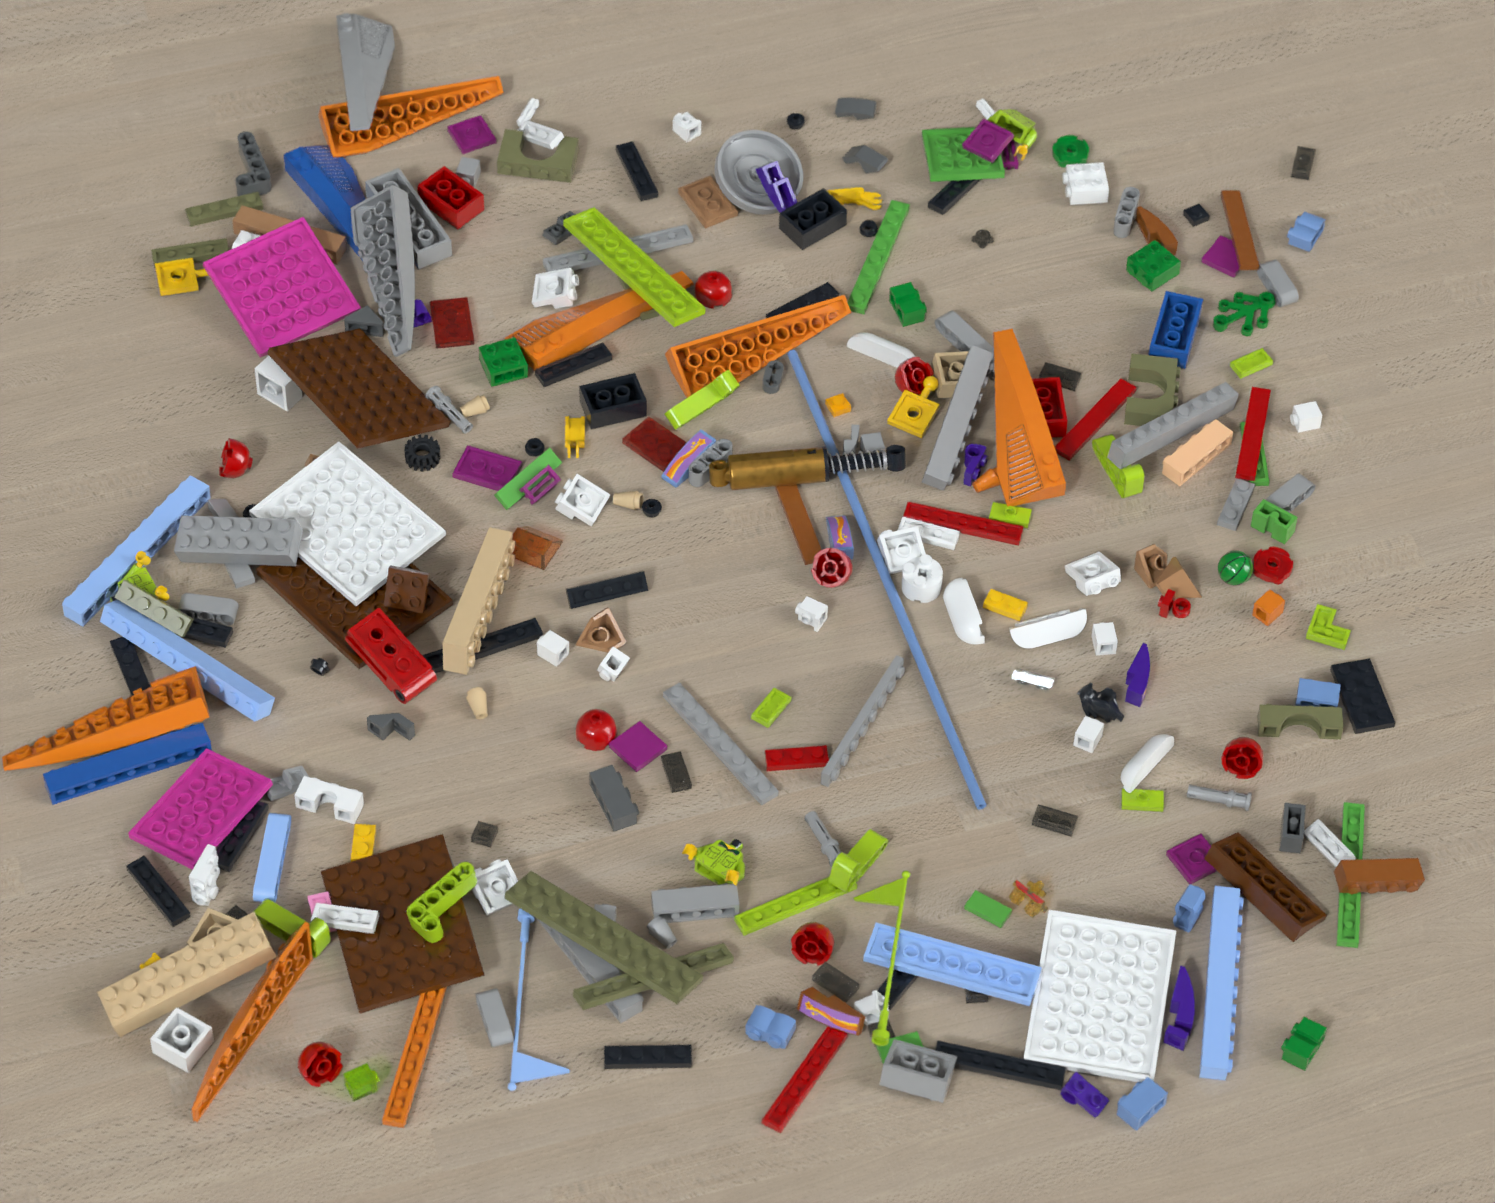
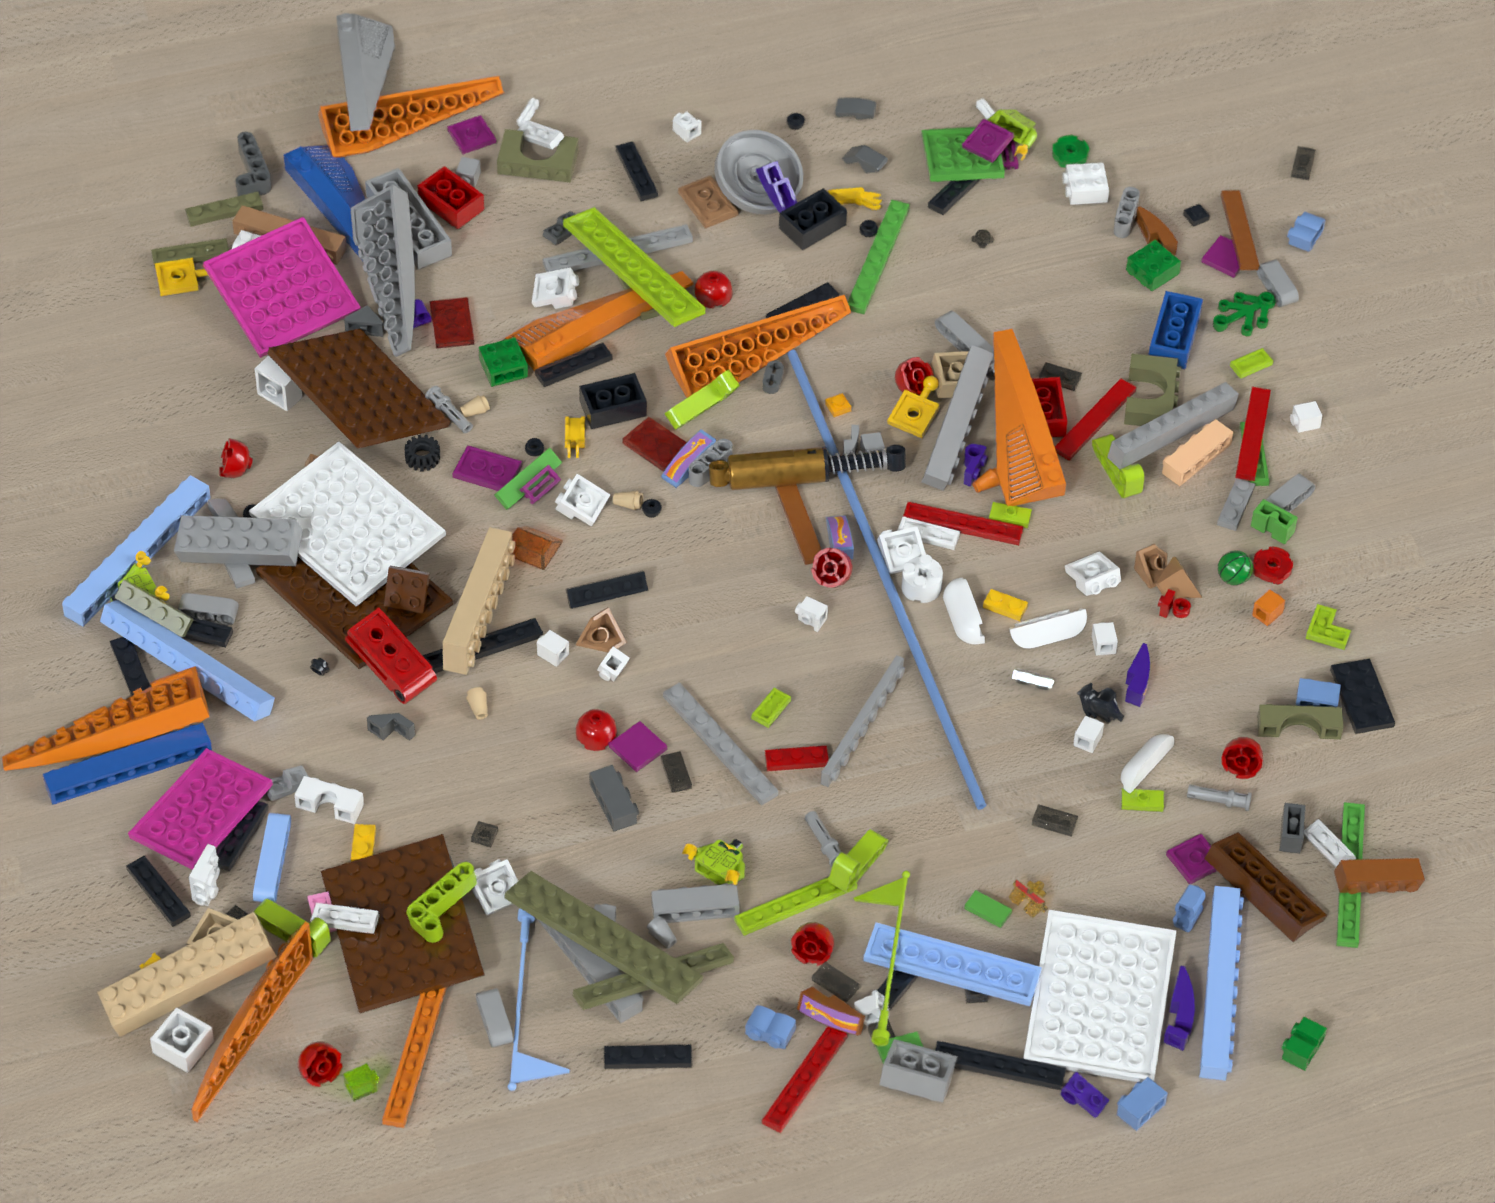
(879, 348): white brick -> none
(907, 304): green brick -> none

